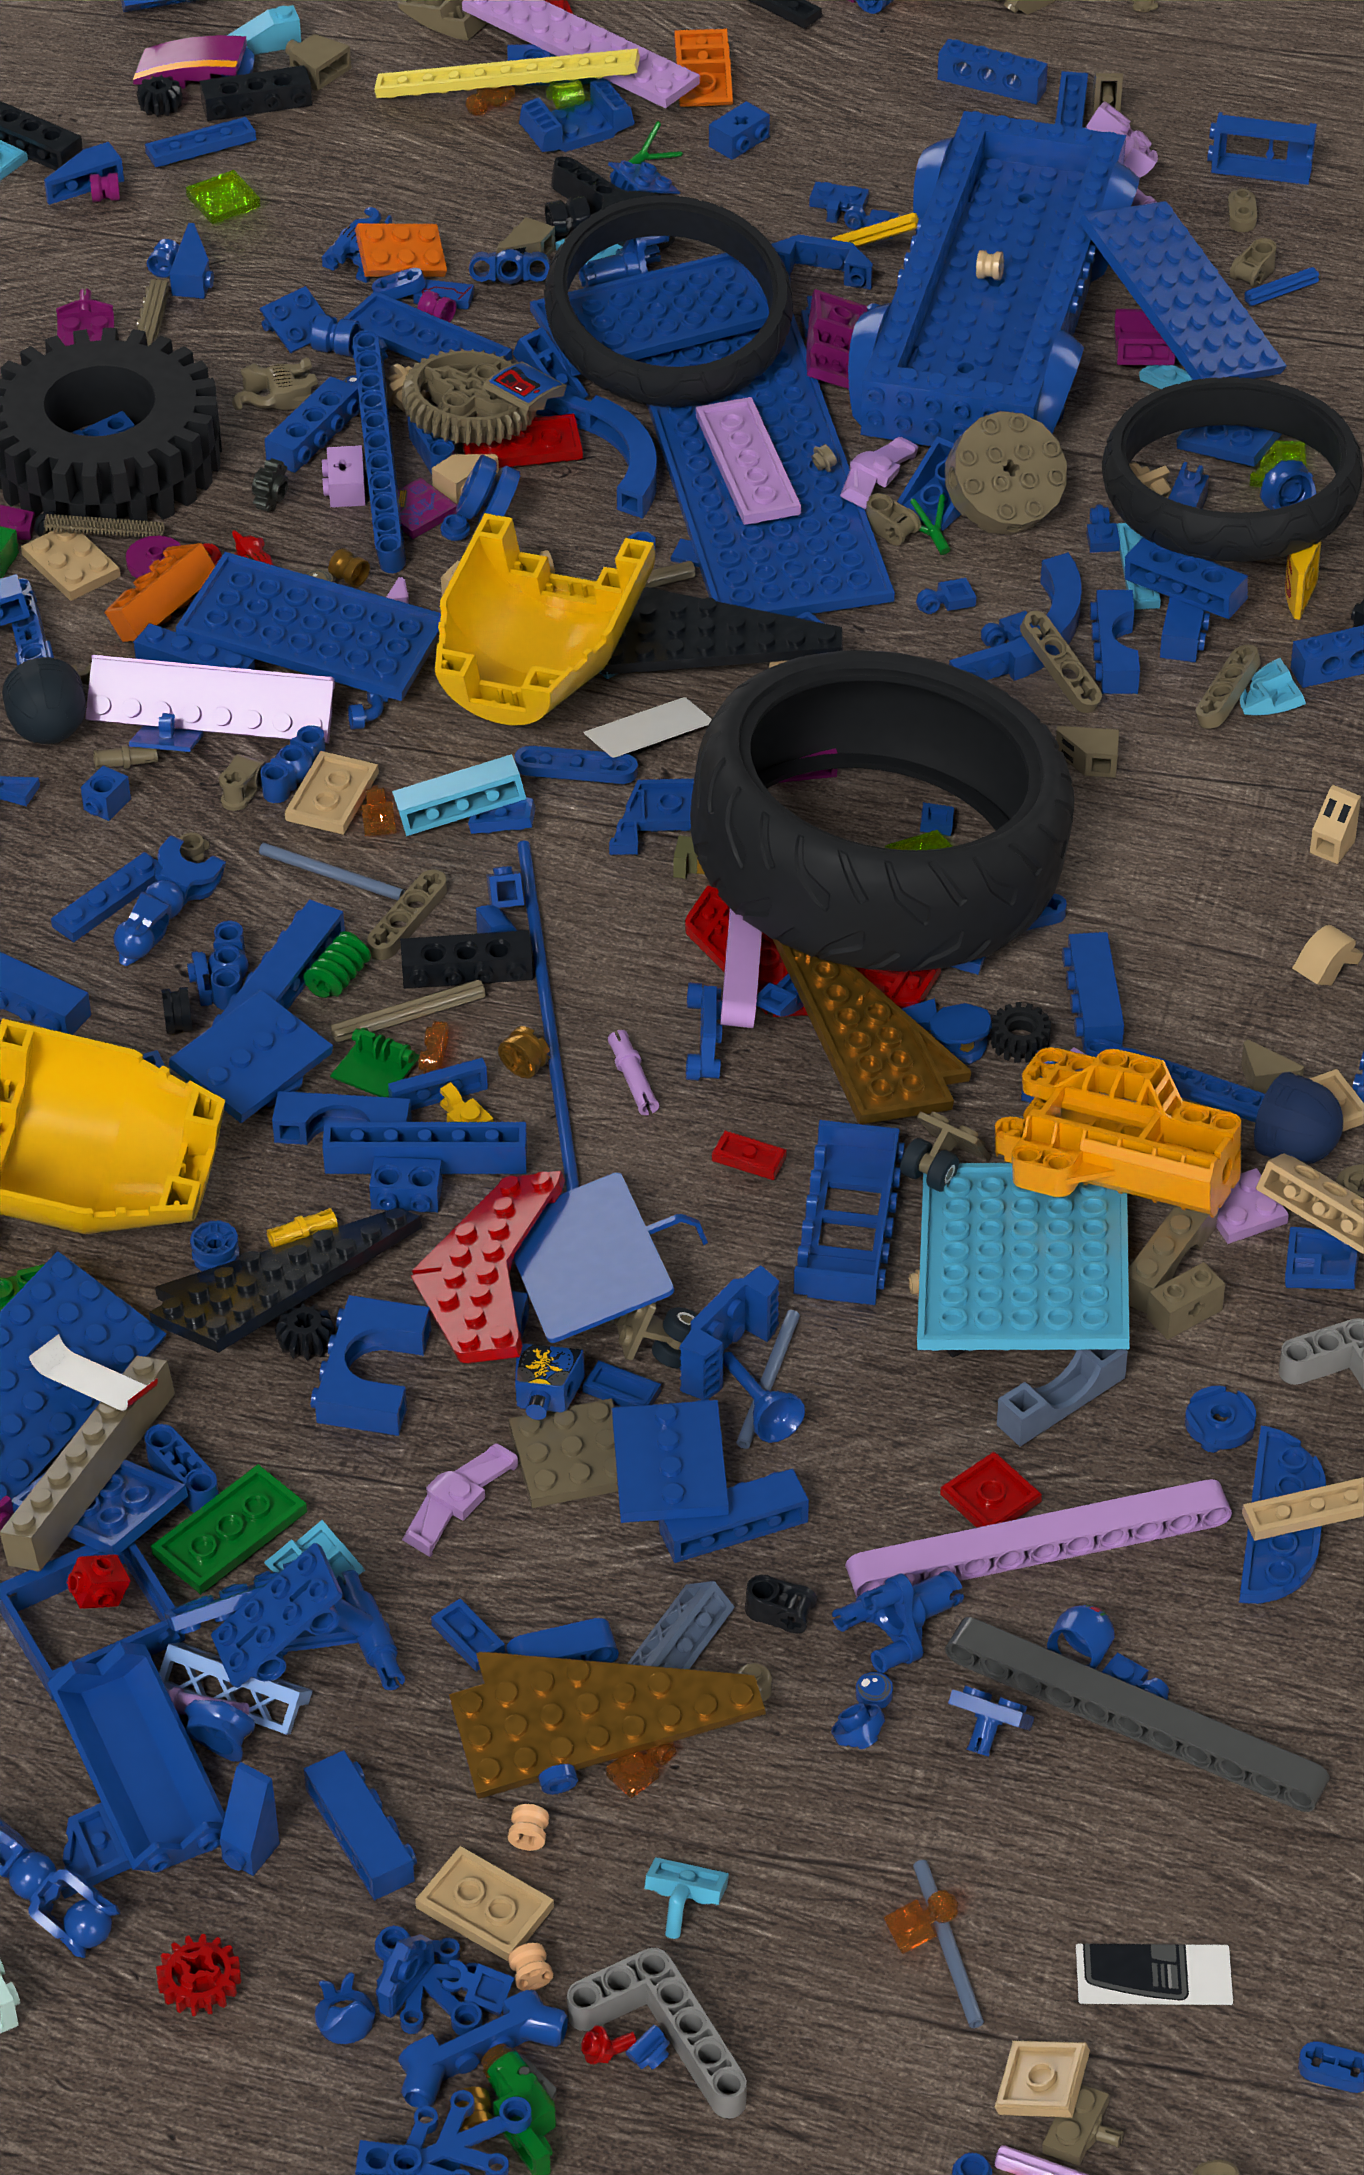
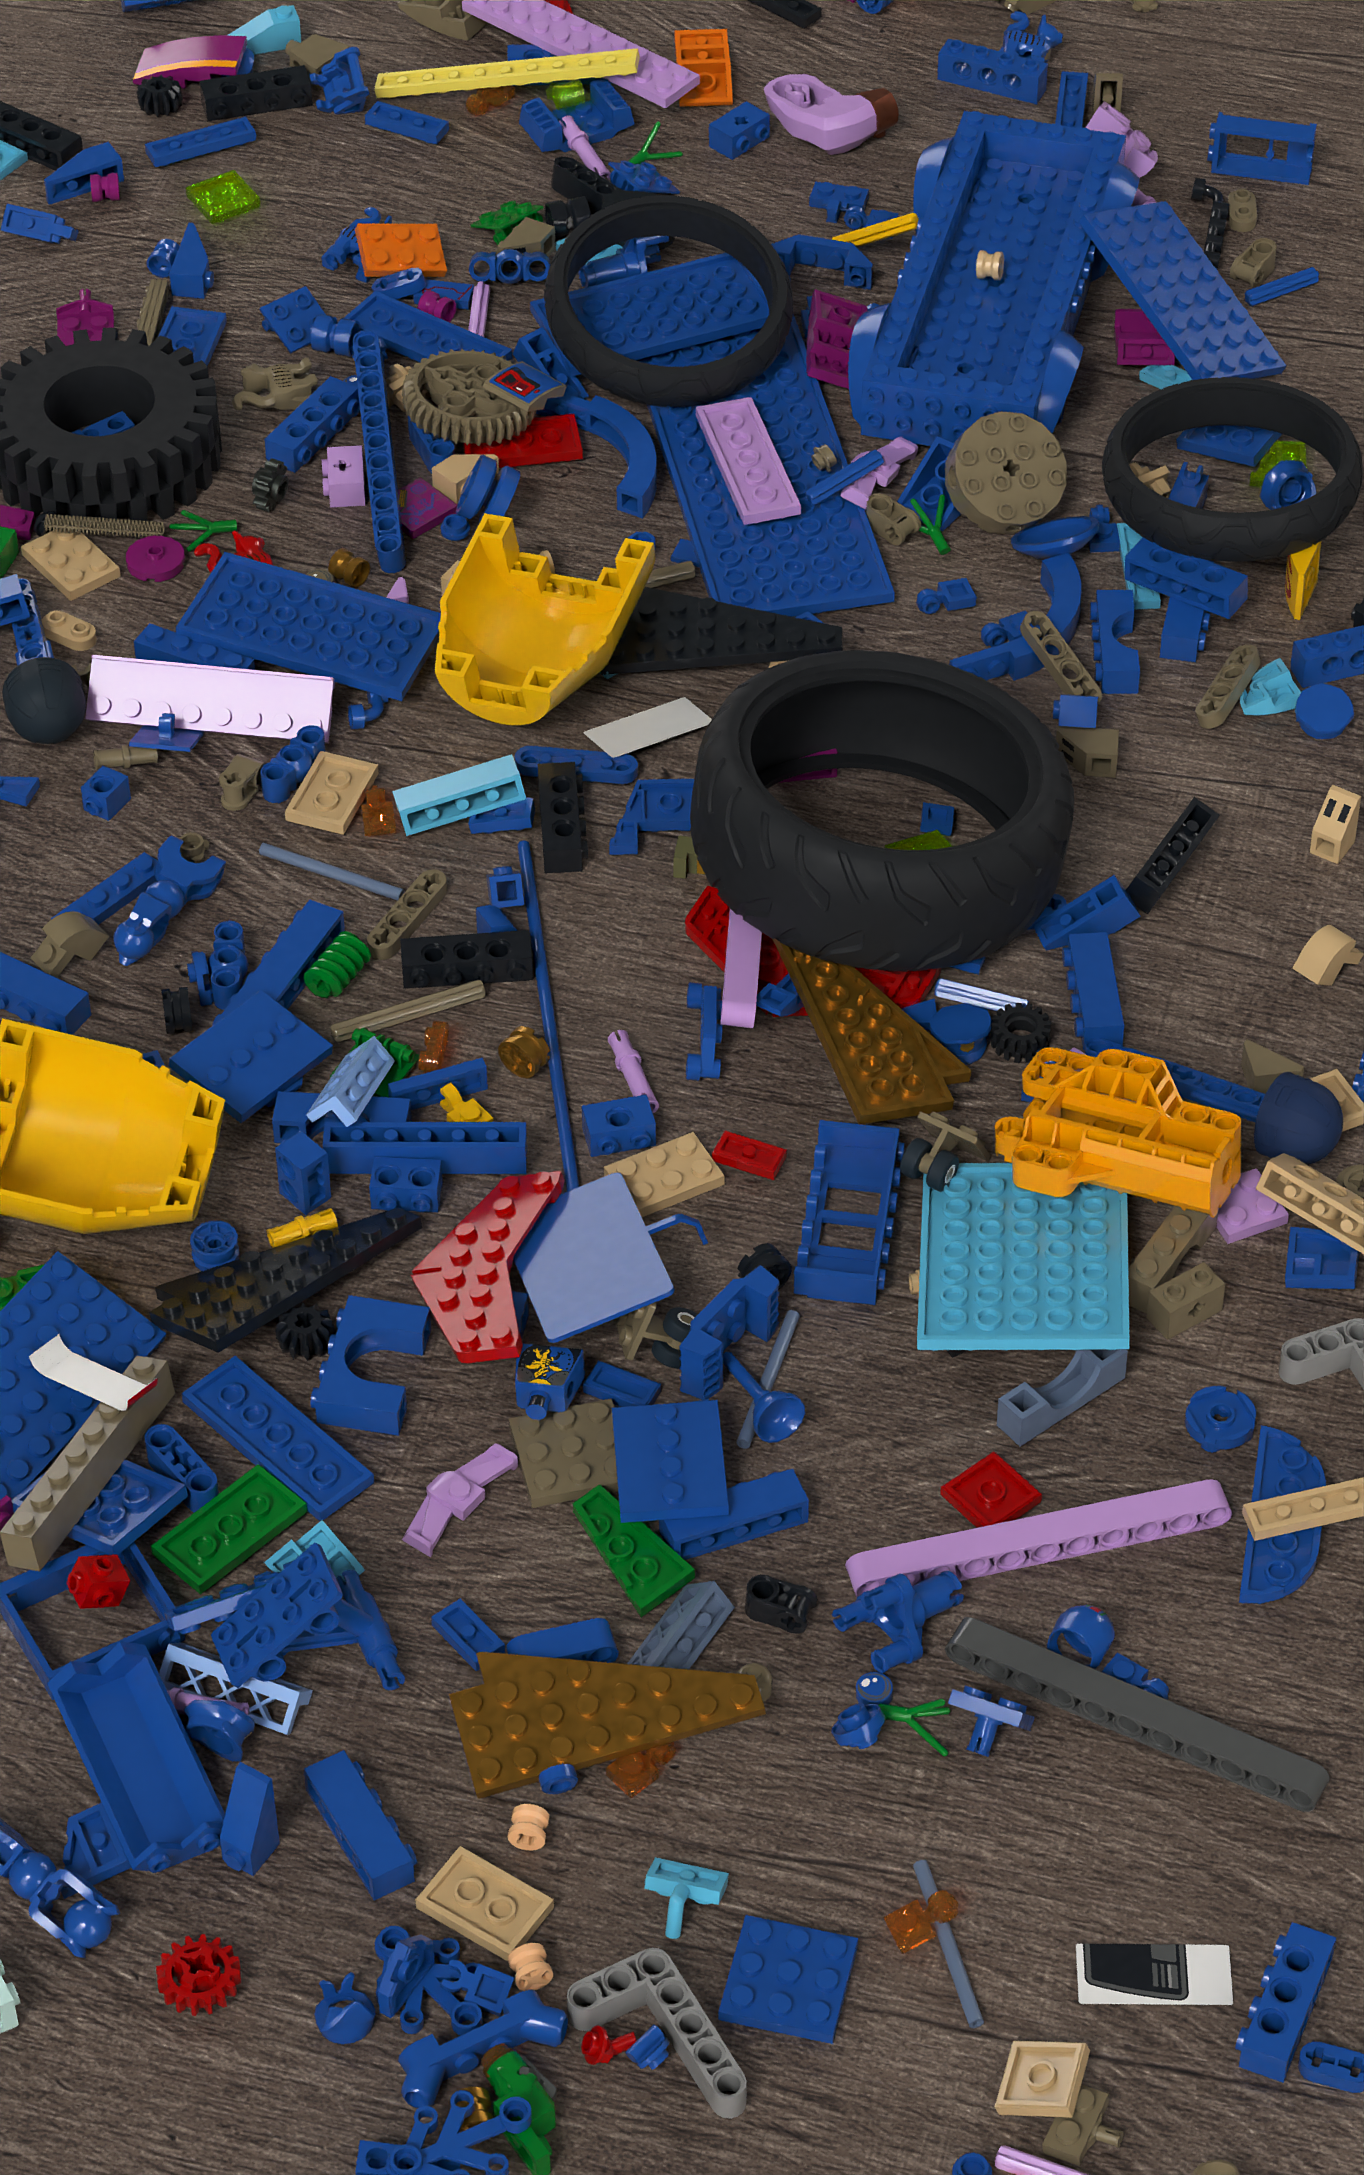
(36, 225): none -> blue hinge
(68, 936): none -> dark tan brick
(69, 631): none -> tan plate
(161, 590): orange wedge -> none
(195, 330): none -> blue plate
(211, 527): none -> green plant
(278, 1437): none -> blue plate
(303, 1172): none -> blue brick
(342, 83): none -> blue piece
(353, 1082): none -> light blue fence
(406, 122): none -> blue plate
(479, 309): none -> lavender axle
(507, 218): none -> green hinge
(560, 817): none -> black brick
(579, 142): none -> lavender pin
(618, 1125): none -> blue brick
(633, 1552): none -> green wing
(668, 1173): none -> tan plate
(771, 1259): none -> black wheel
(788, 1979): none -> blue plate
(825, 116): none -> lavender piece
(844, 477): none -> blue axle
(907, 1715): none -> green plant
(975, 995): none -> axle
(1029, 45): none -> blue animal
(1055, 537): none -> blue dish
(1076, 710): none -> blue brick
(1098, 910): none -> blue slope
(1171, 854): none -> black brick
(1217, 219): none -> black bar
(1273, 2052): none -> blue brick
(1323, 711): none -> blue hat

